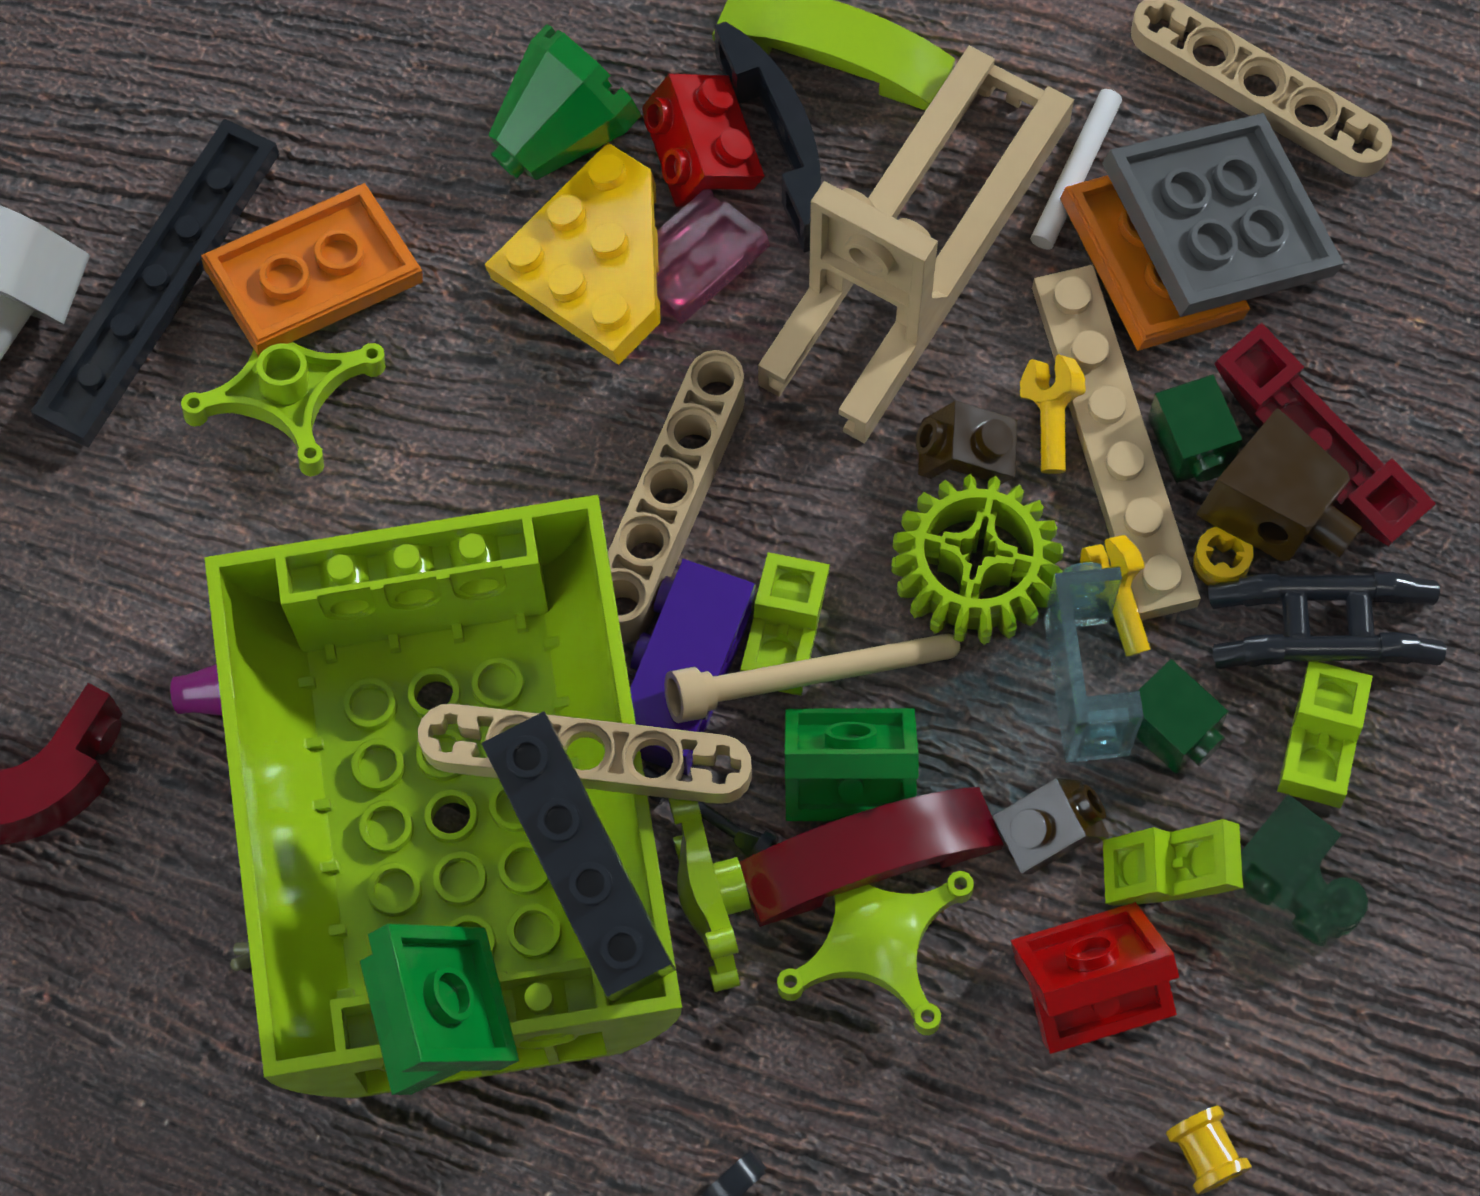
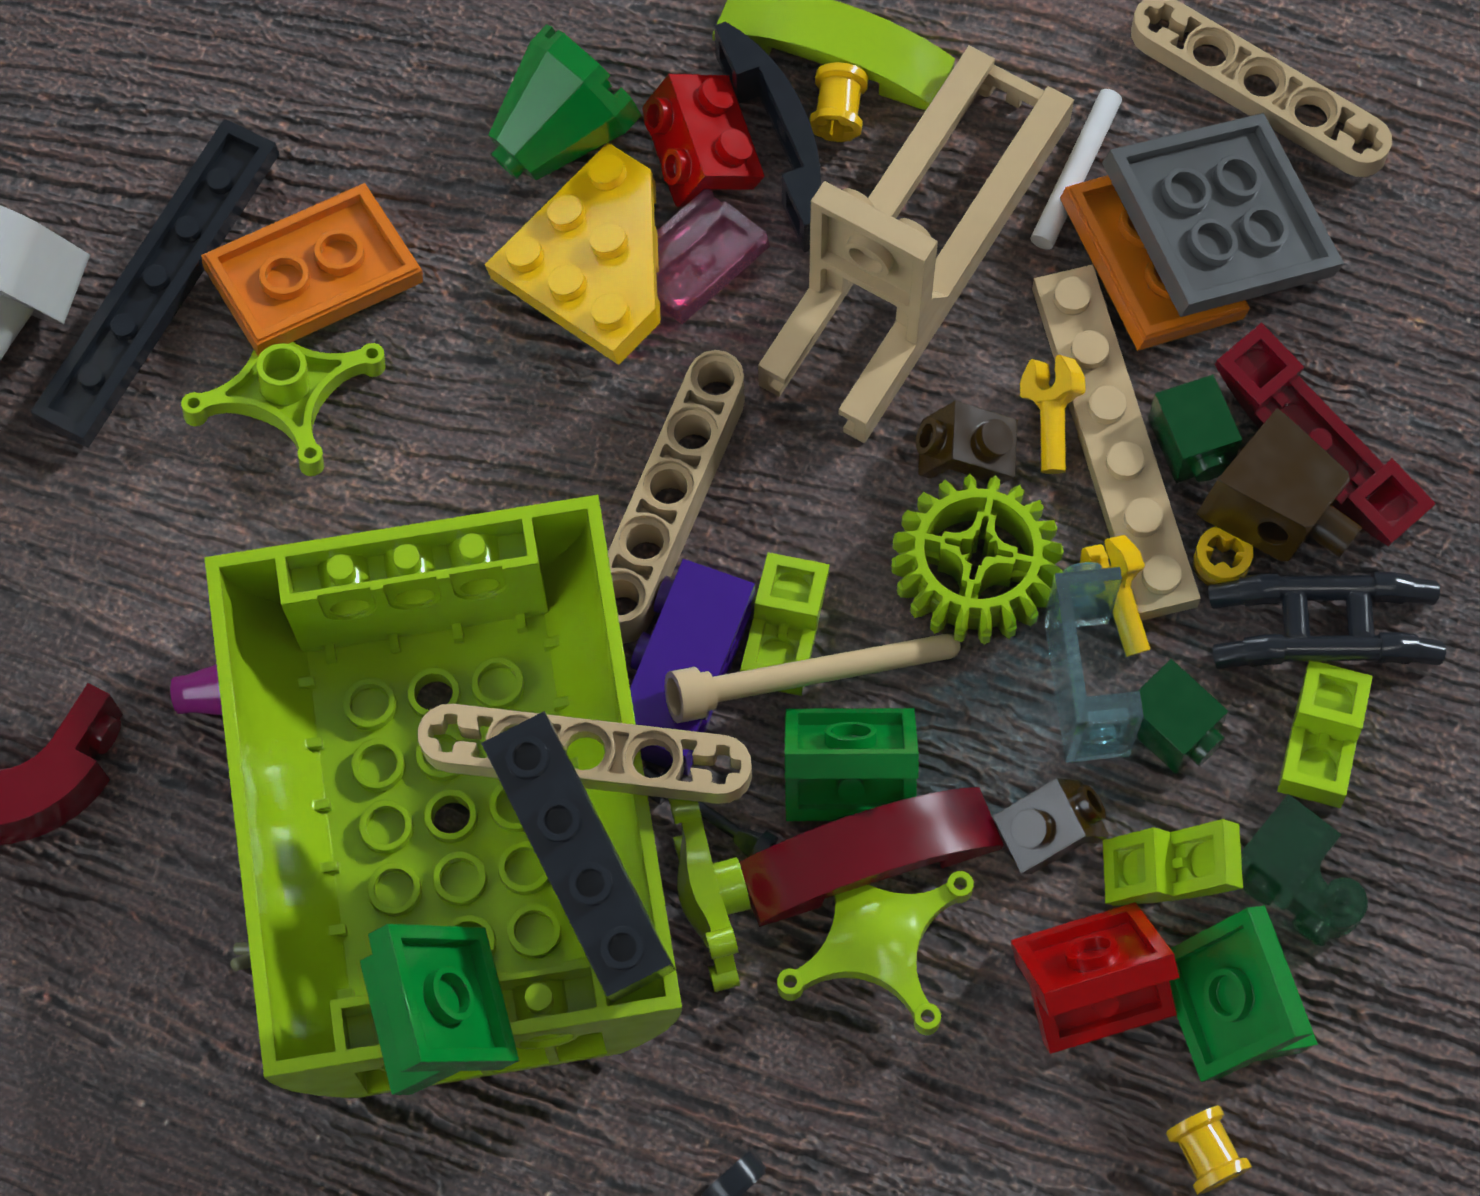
(838, 101): none -> yellow bush
(1238, 996): none -> green bracket

